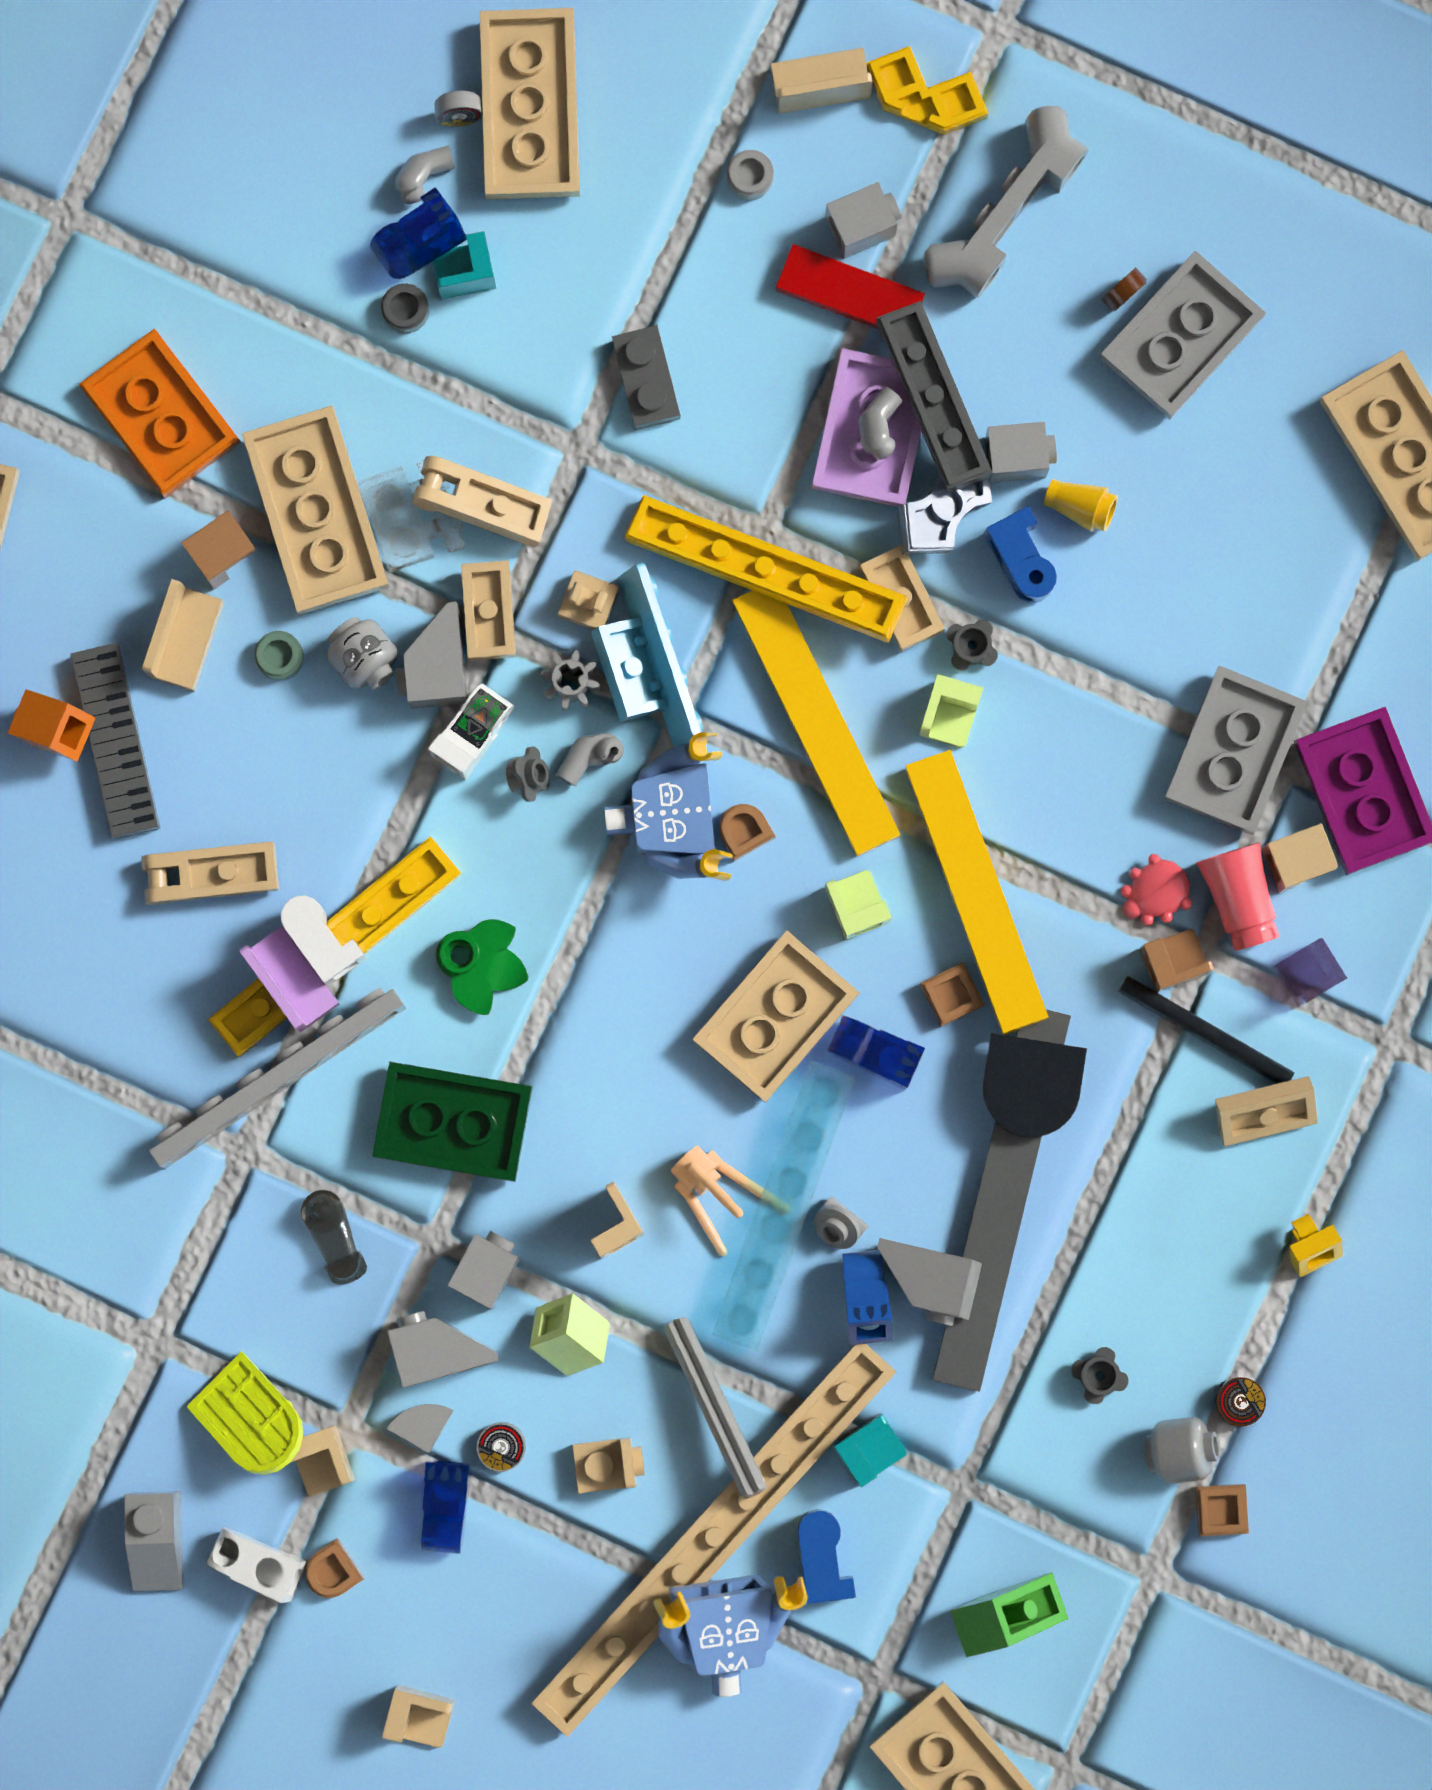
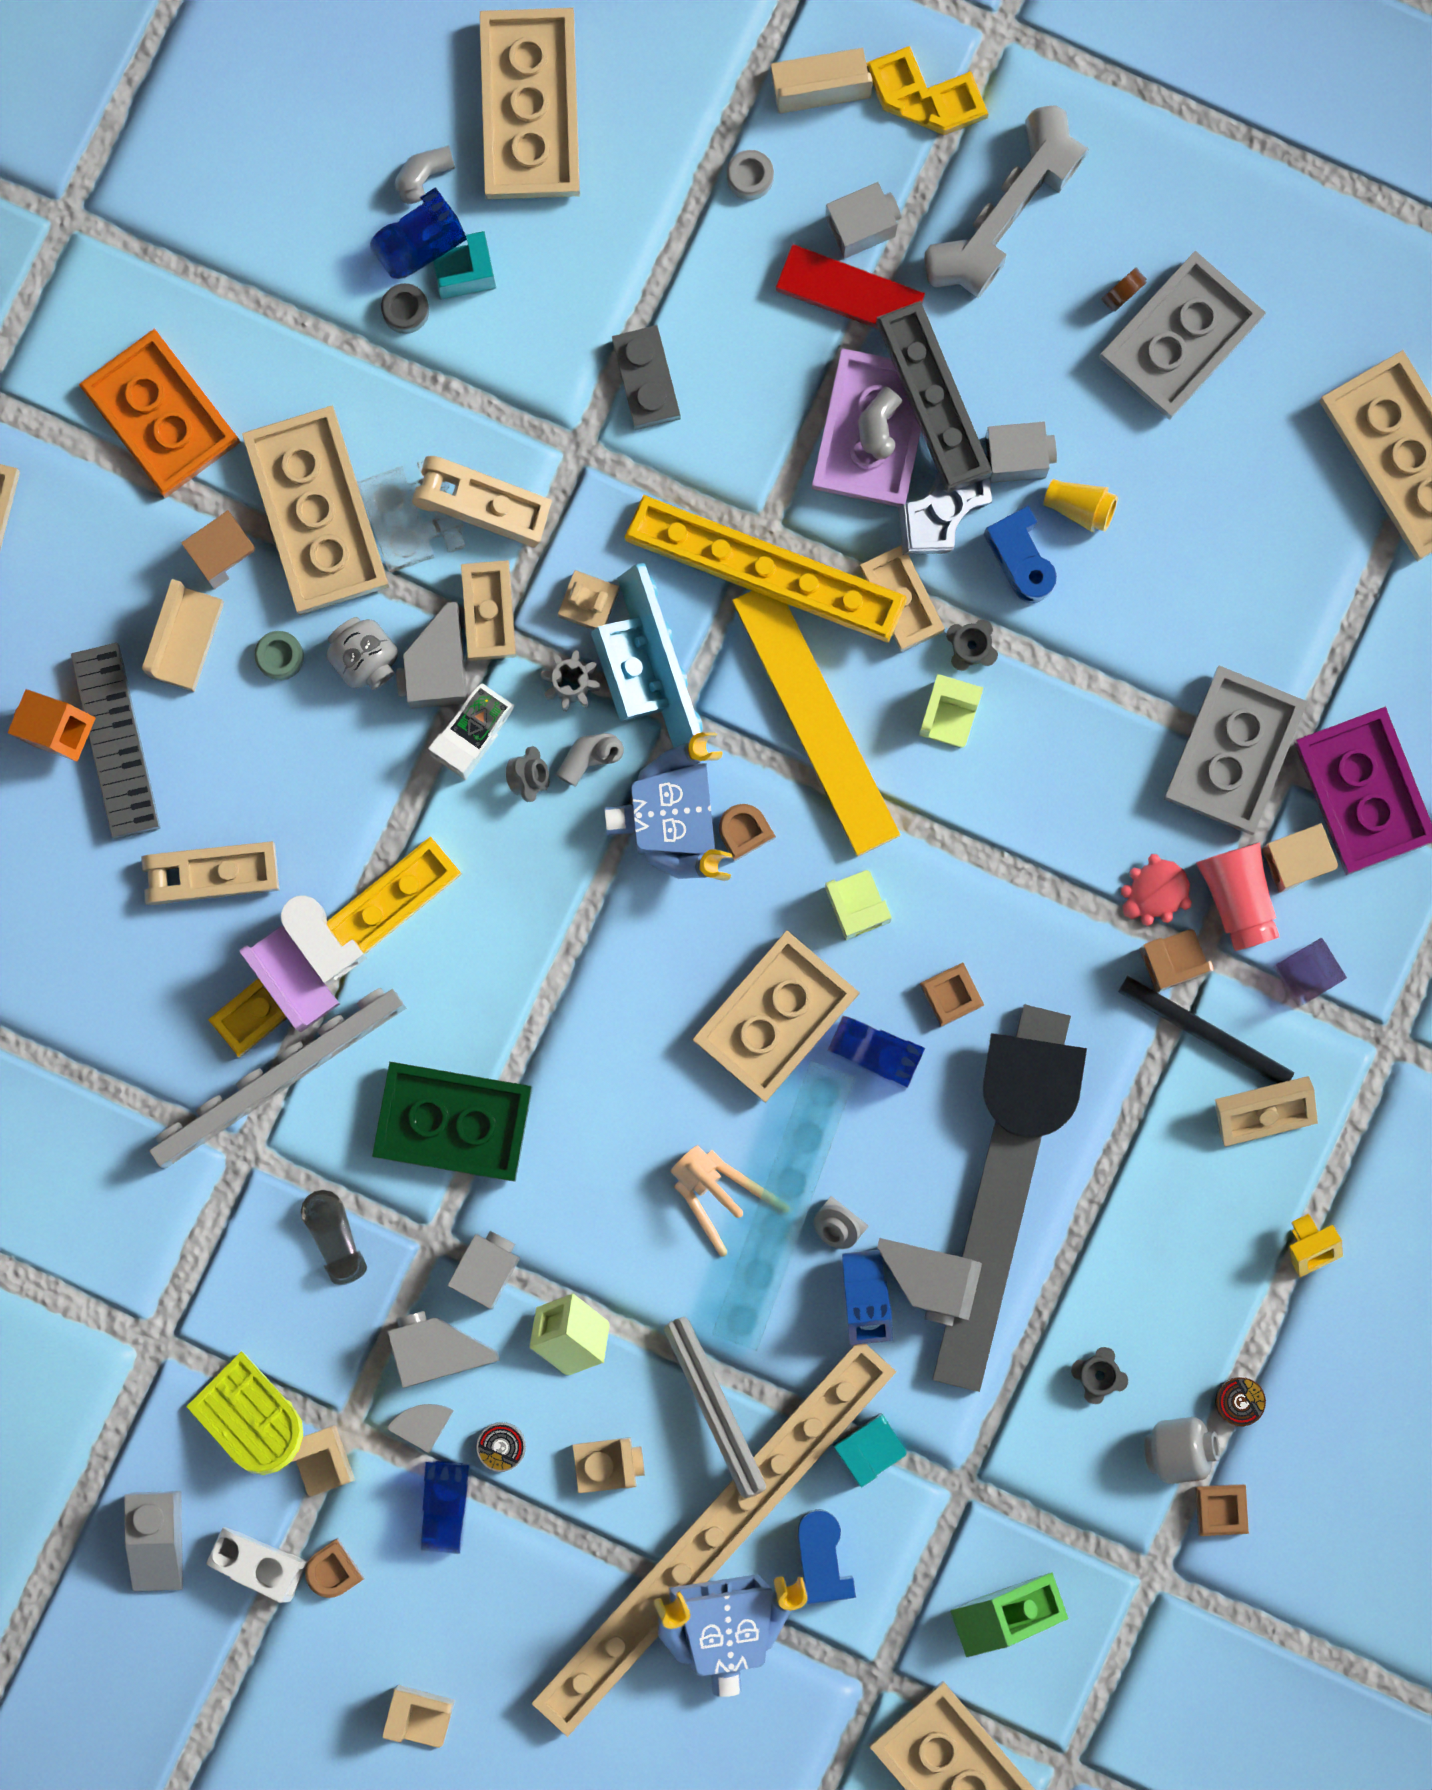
(458, 108): light grey tile -> none
(488, 966): green plate -> none
(622, 1233): tan panel -> none
(976, 892): yellow tile -> none

